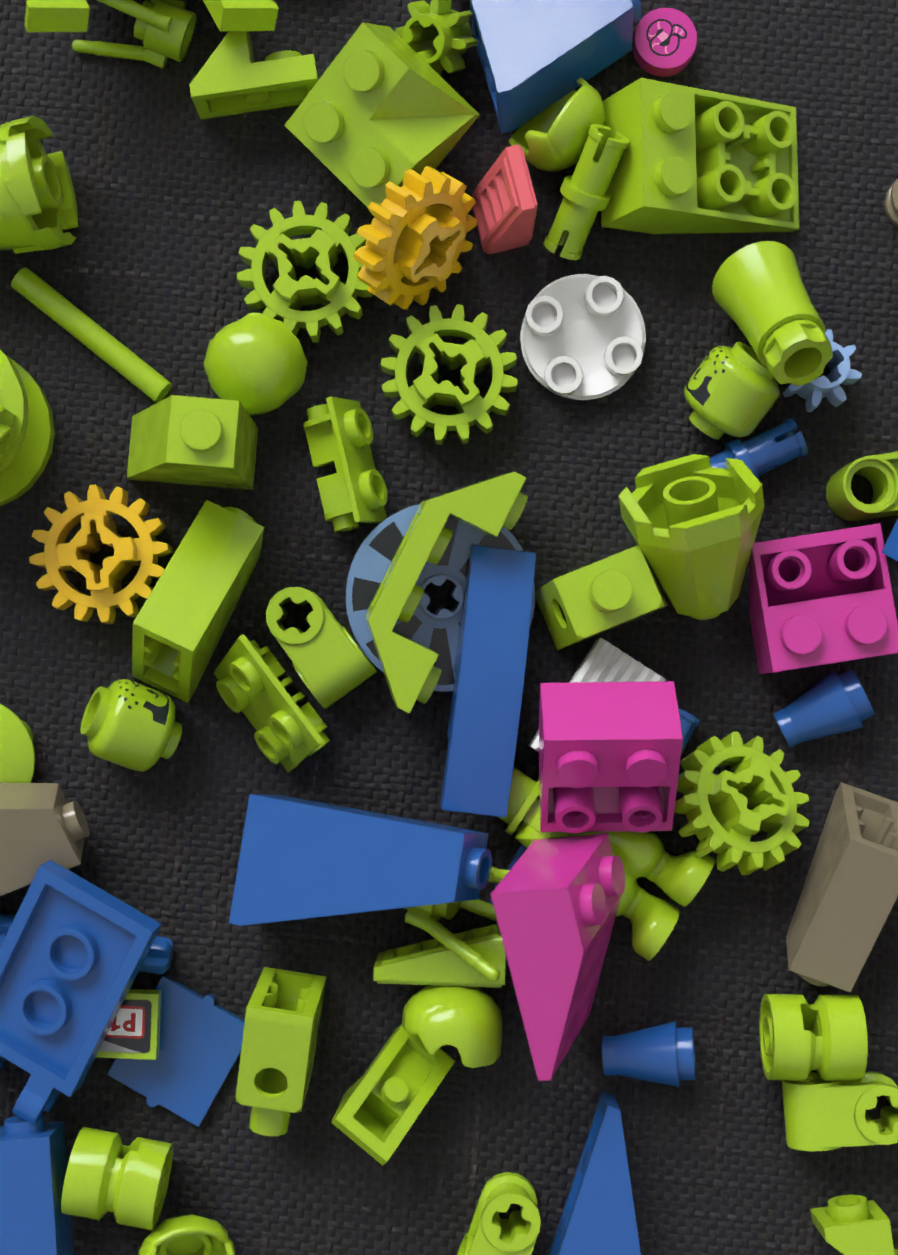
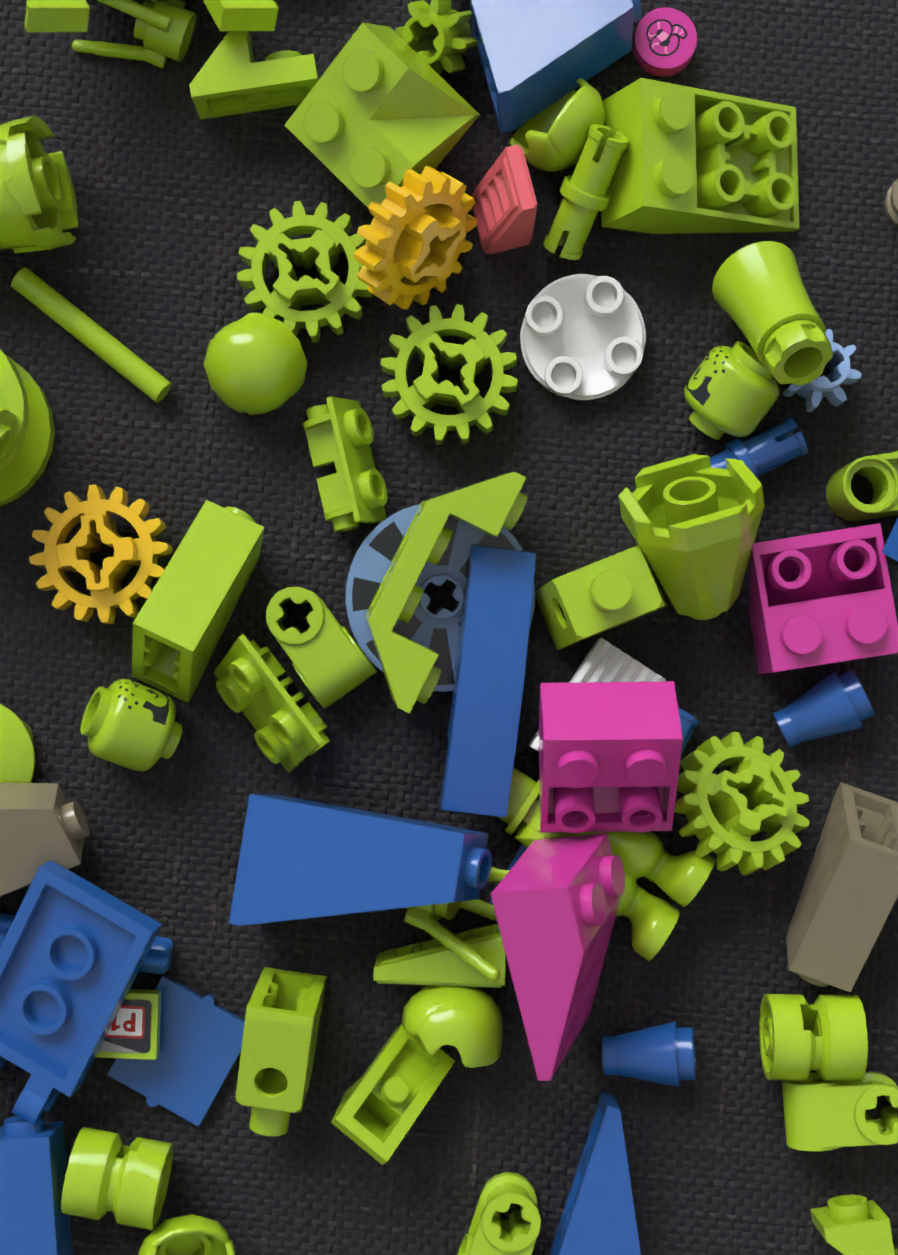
(194, 443): lime slope -> none

